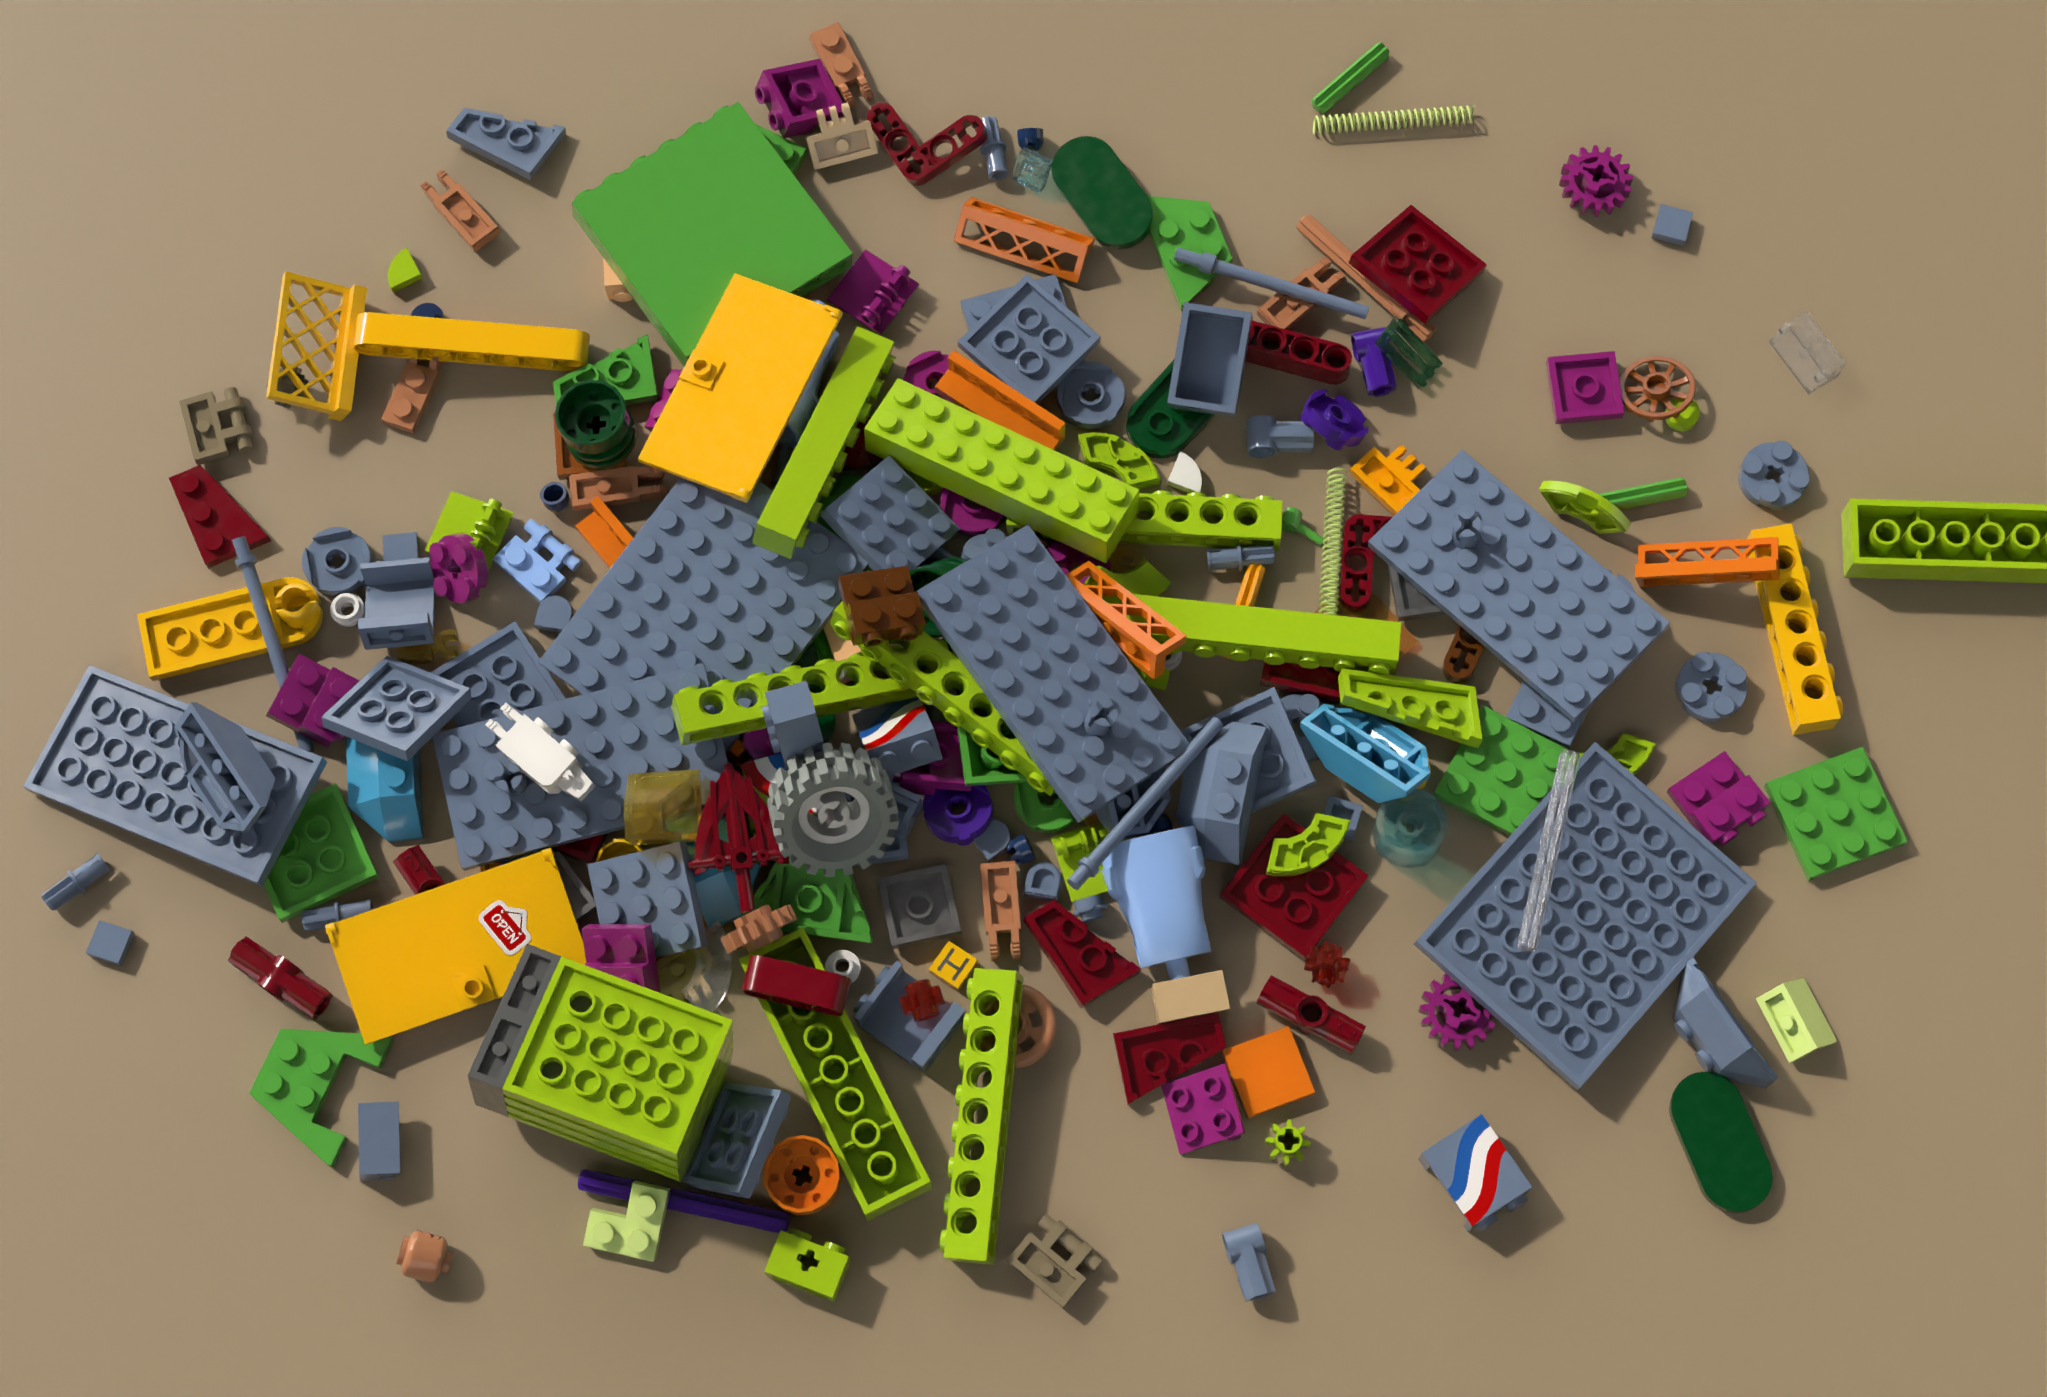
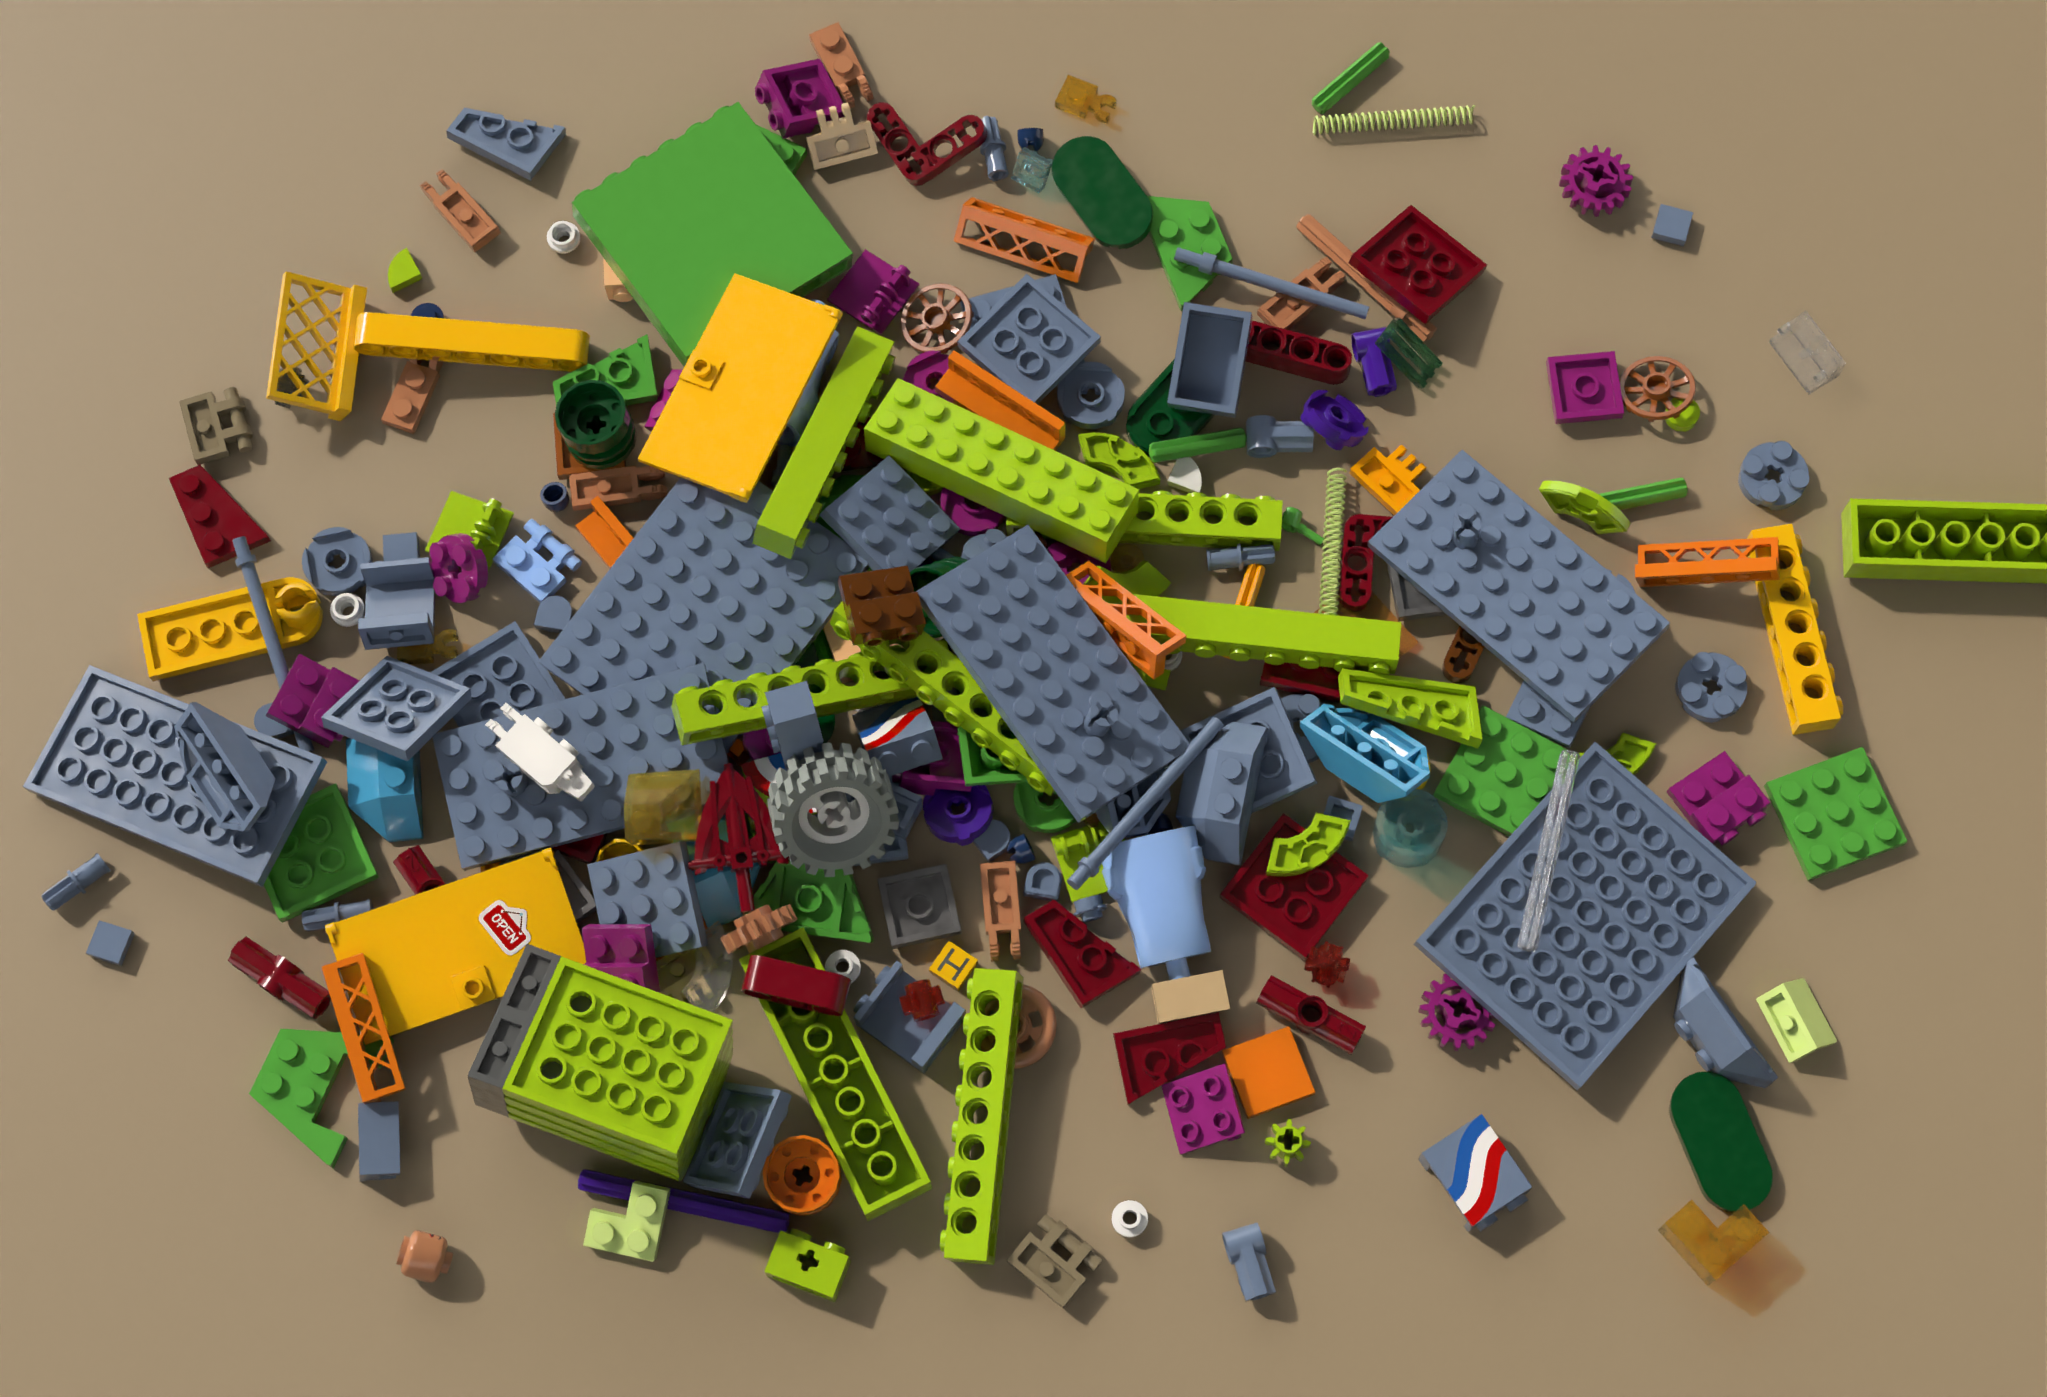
(268, 726): none -> sand blue tile
(351, 1034): none -> orange fence
(560, 229): none -> white plate
(937, 318): none -> wheel
(1081, 97): none -> clear yellow plate
(1125, 1229): none -> white plate
(1197, 445): none -> bright green axle
(1712, 1248): none -> clear yellow brick

